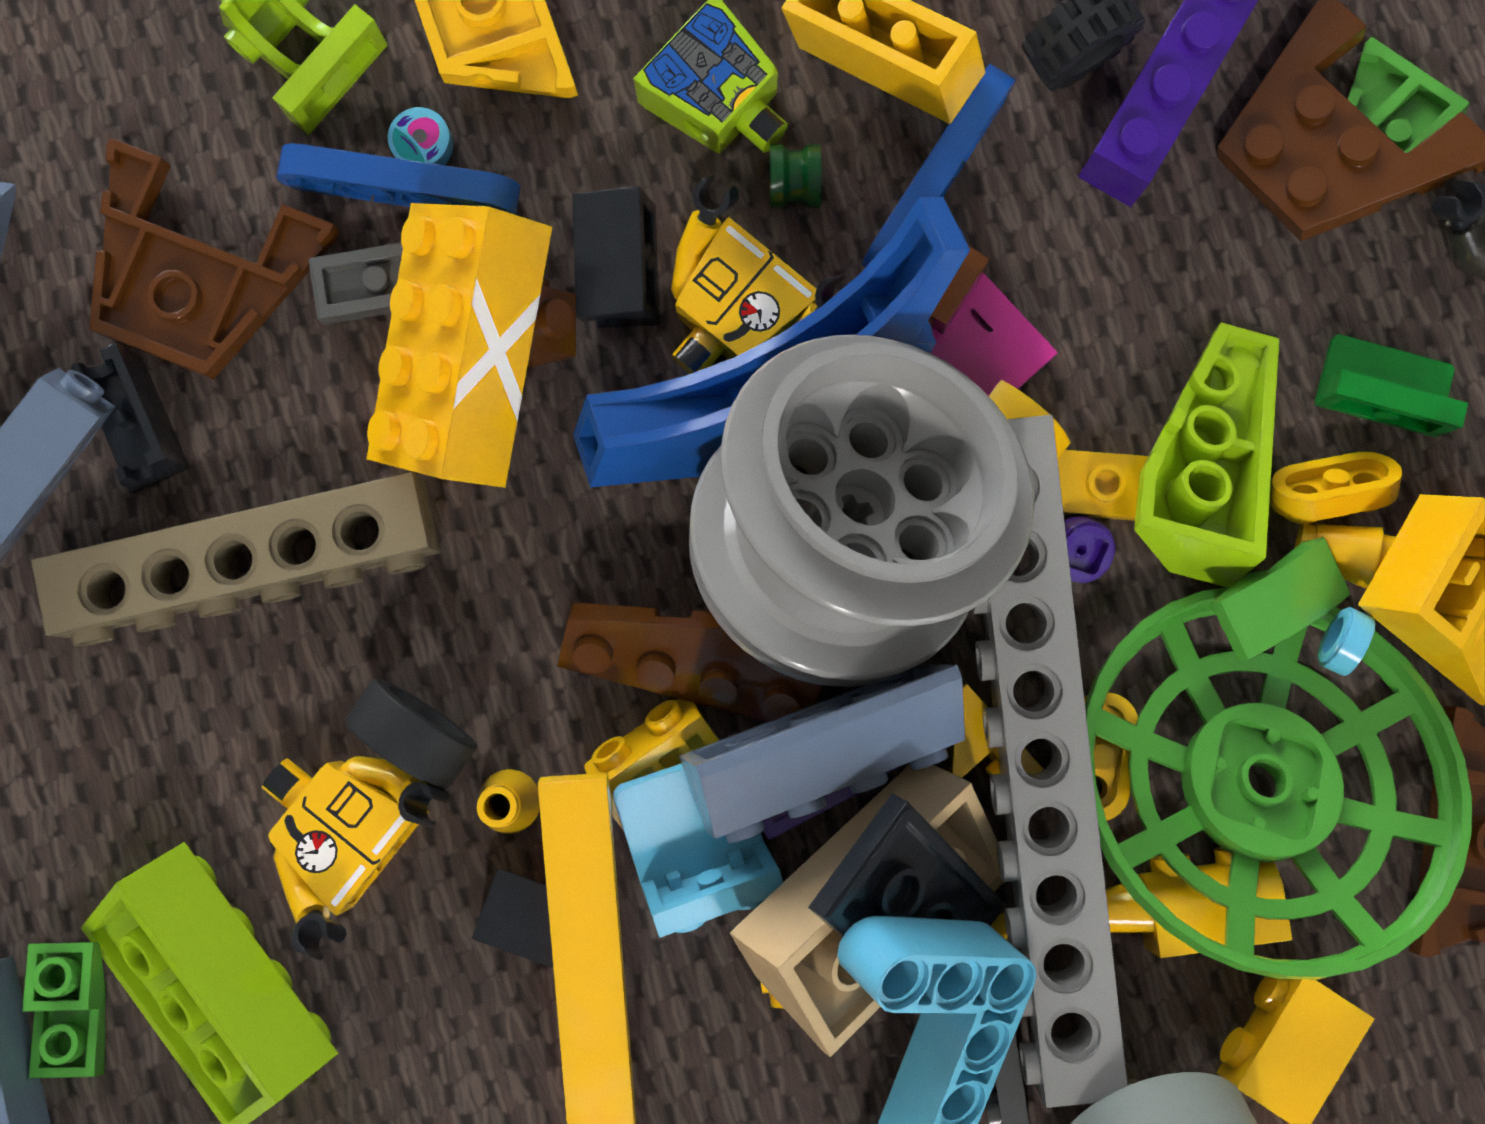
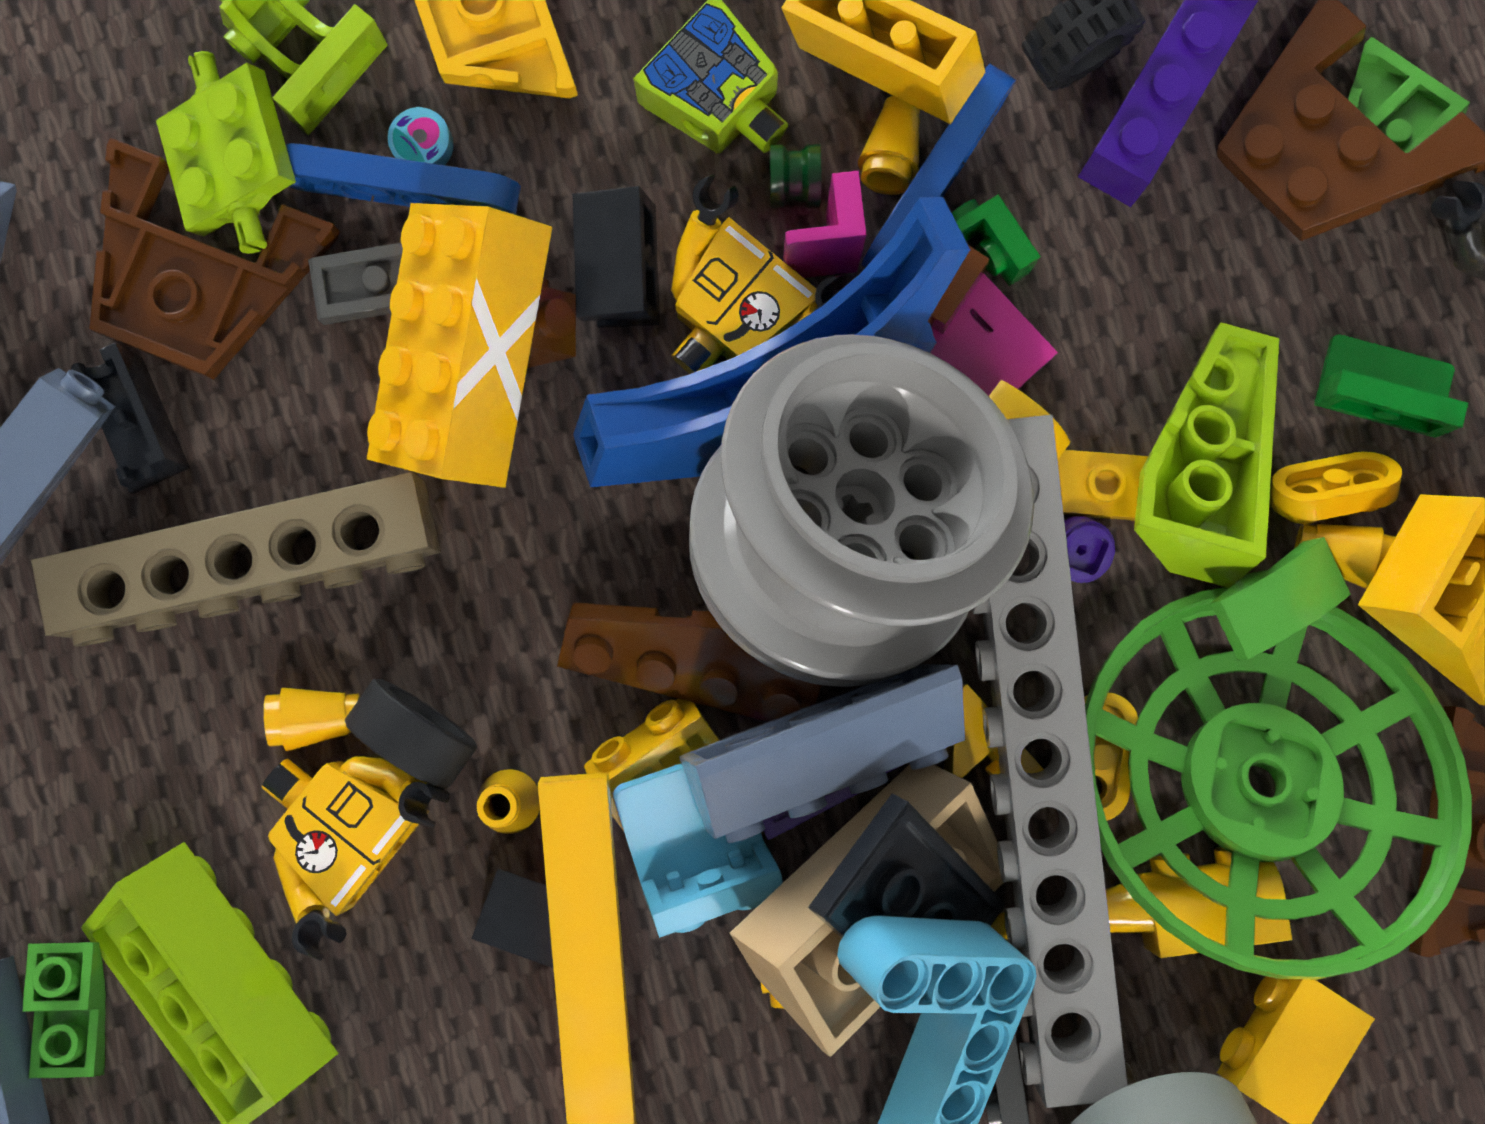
(226, 151): none -> lime plate
(306, 716): none -> yellow cone
(834, 246): none -> dark pink panel
(892, 149): none -> yellow cone
(998, 238): none -> green bracket
(1346, 641): medium azure tile -> none

